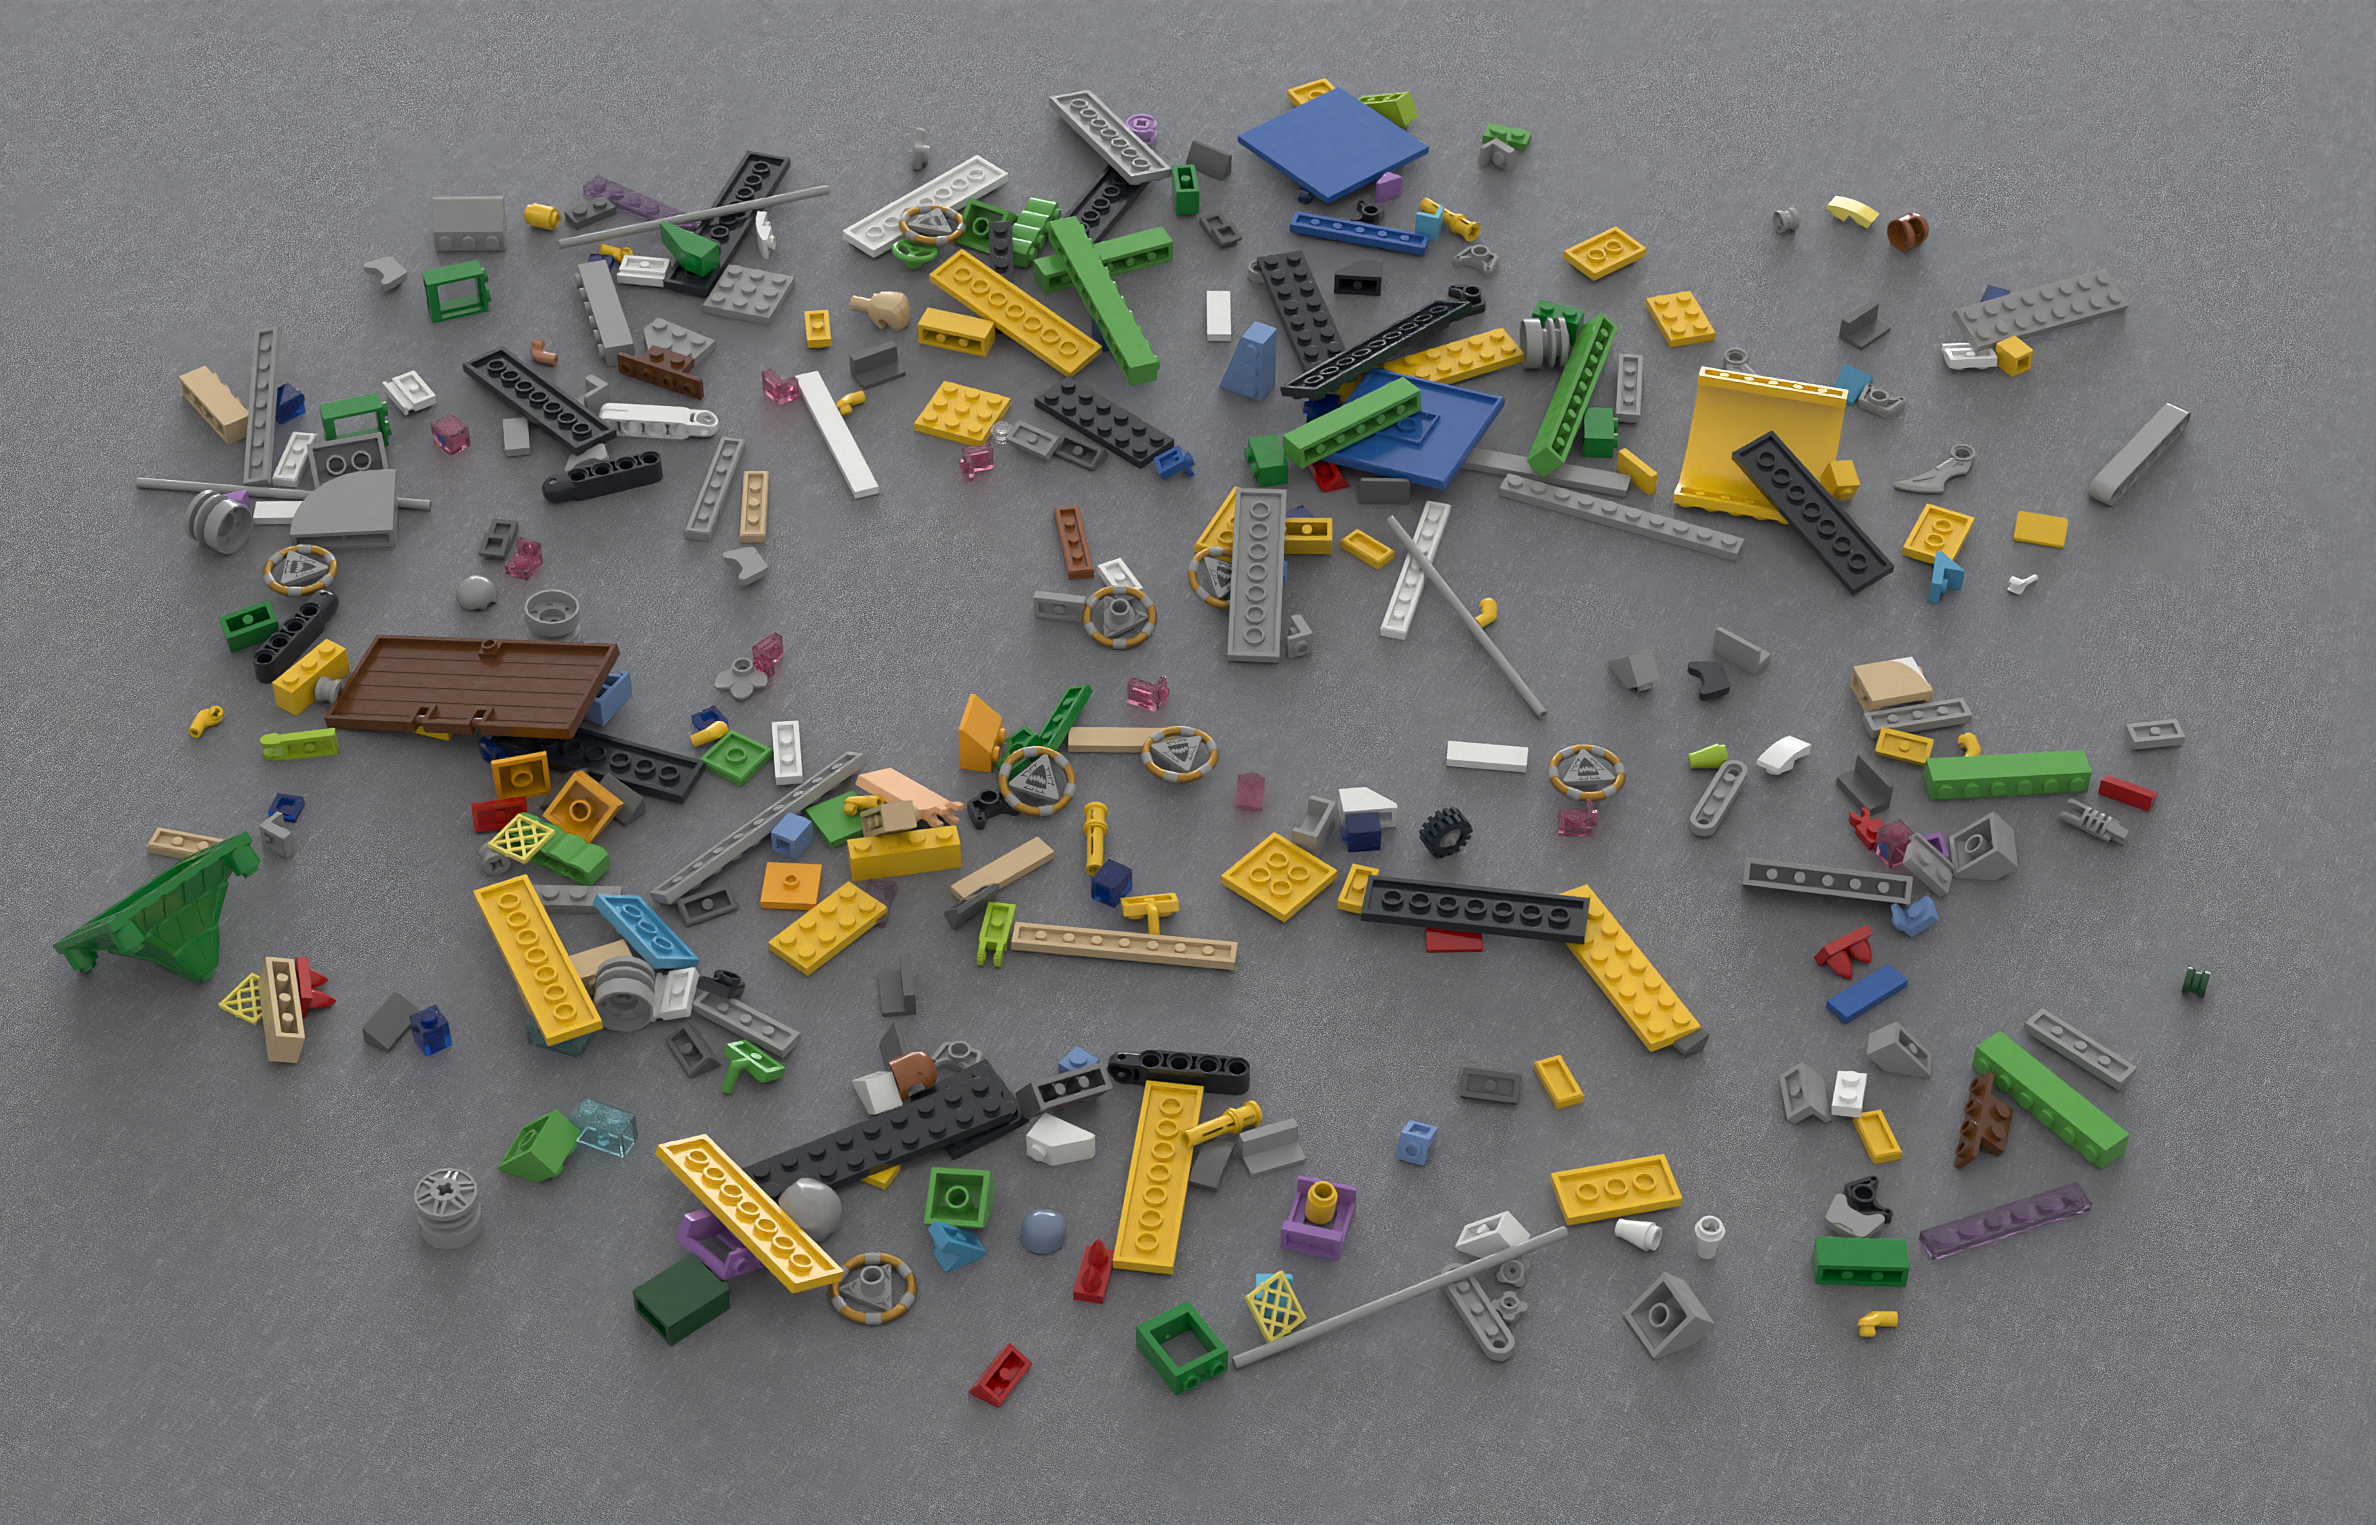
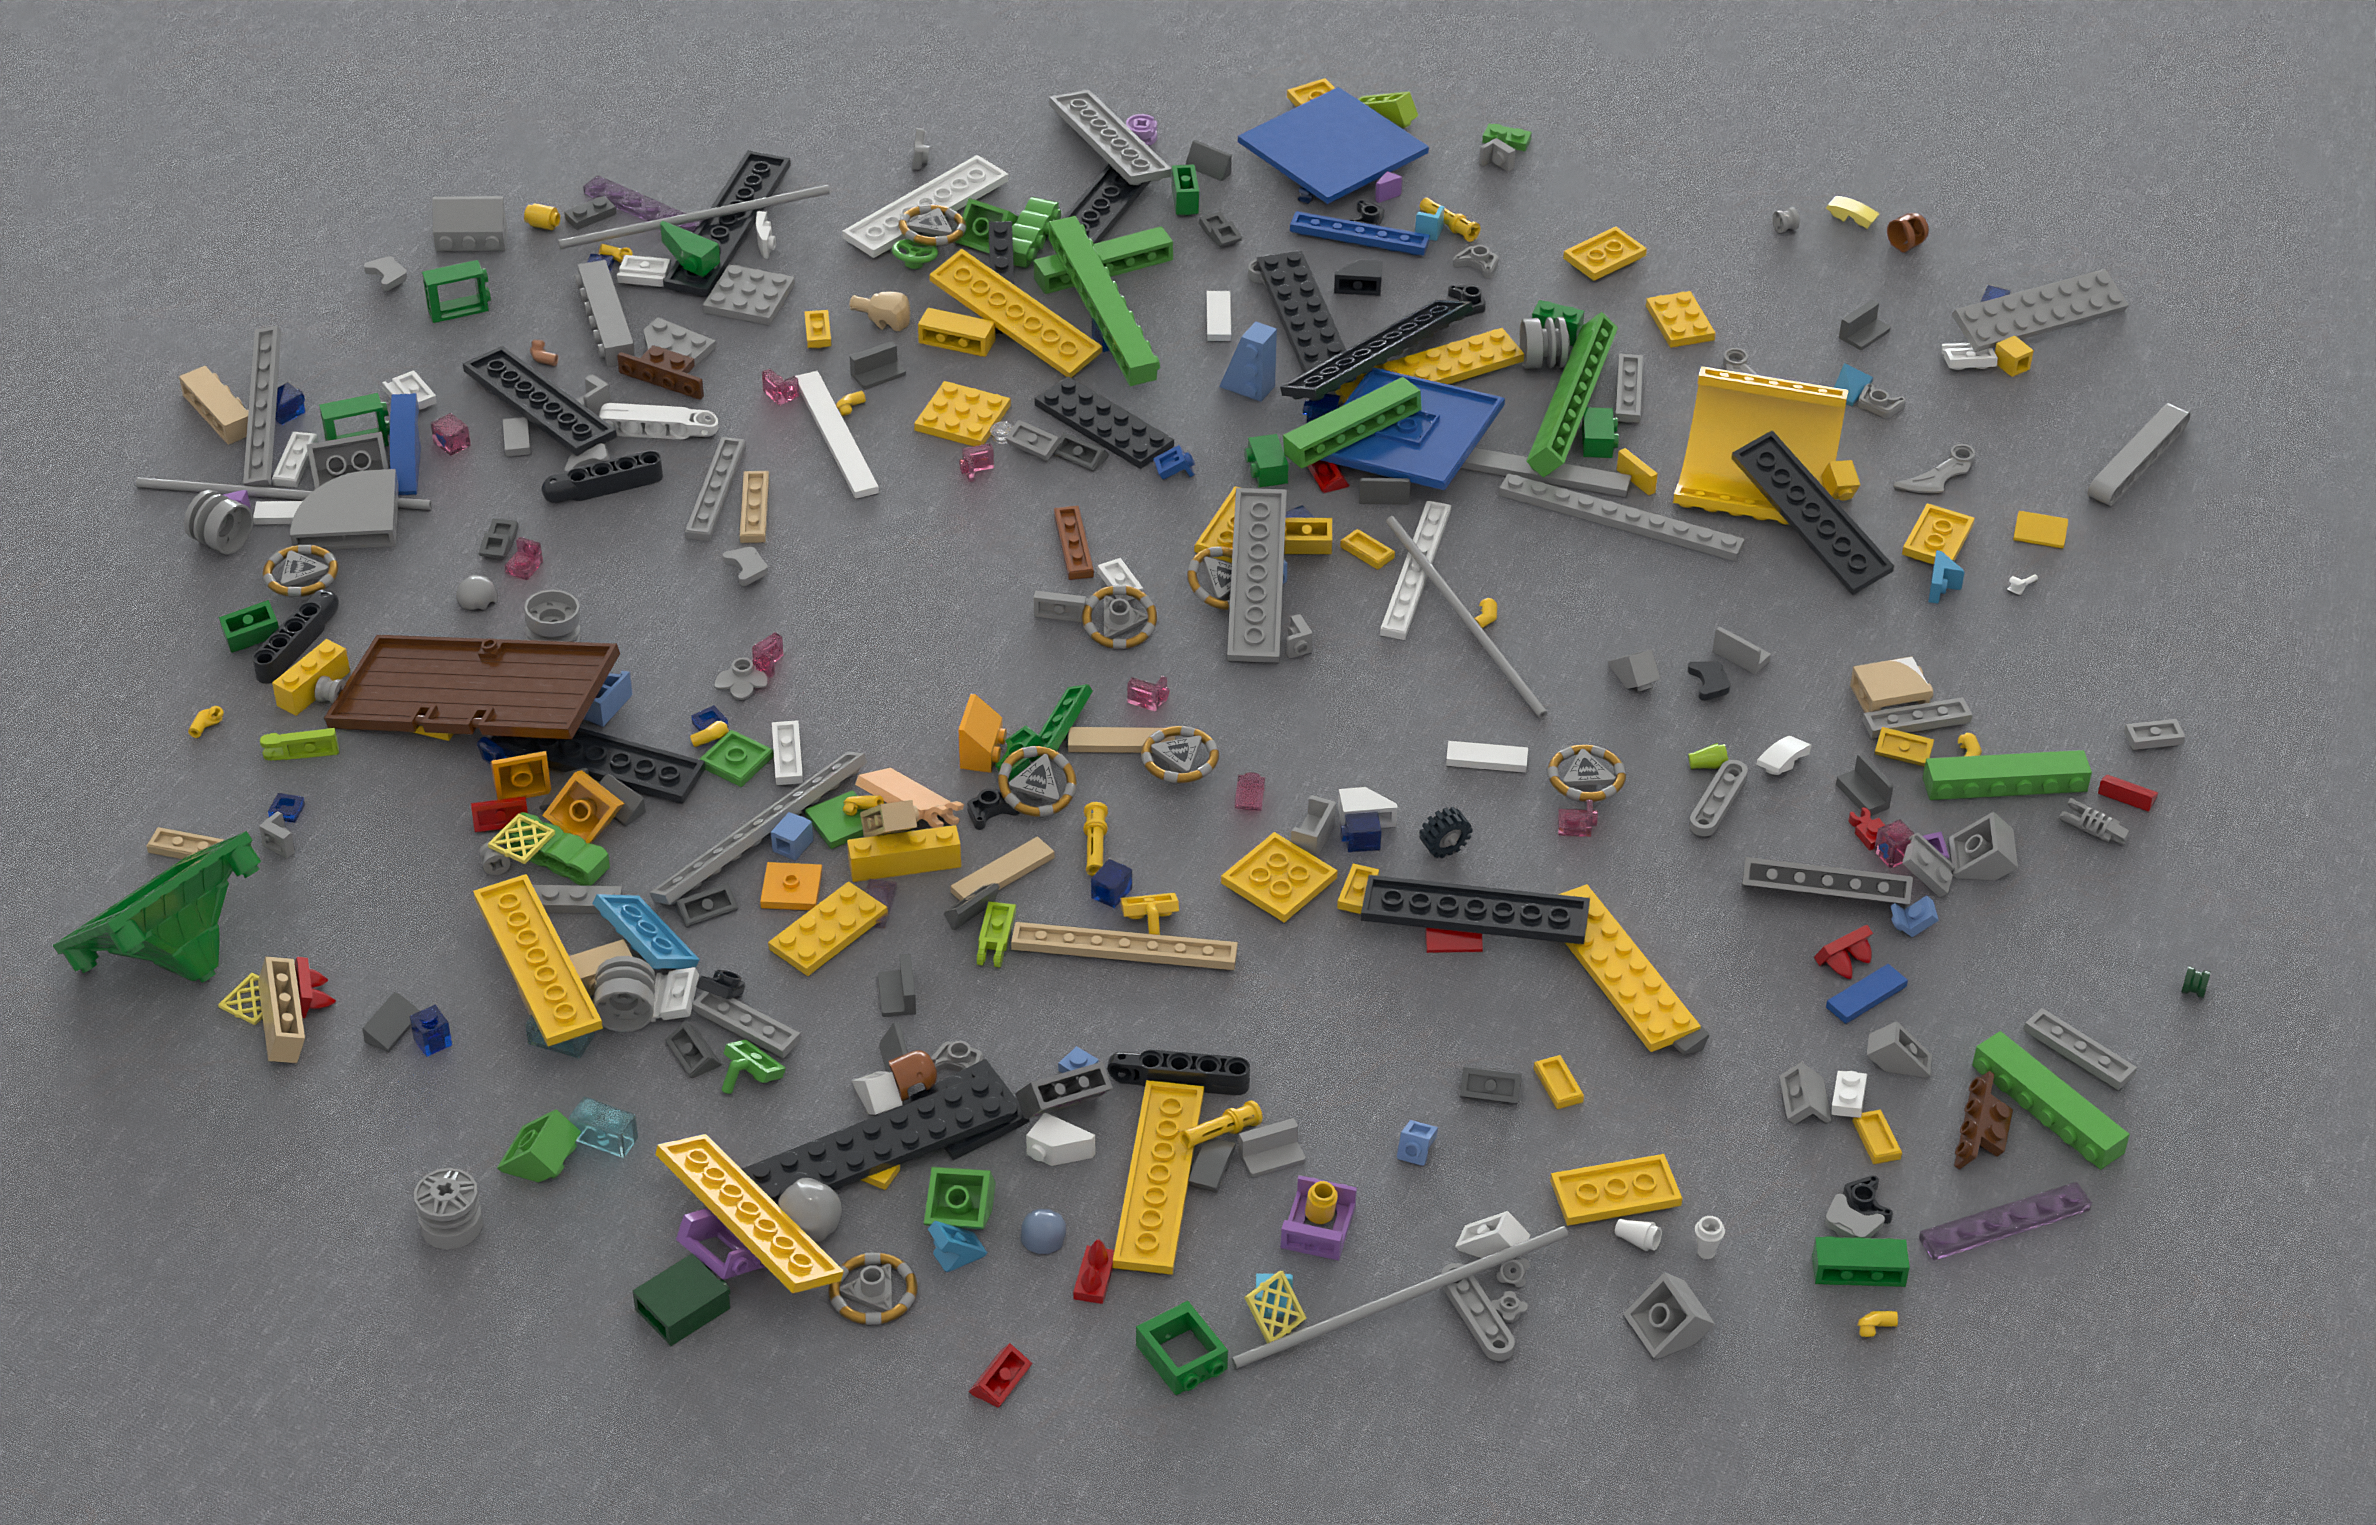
(405, 441): none -> blue slope

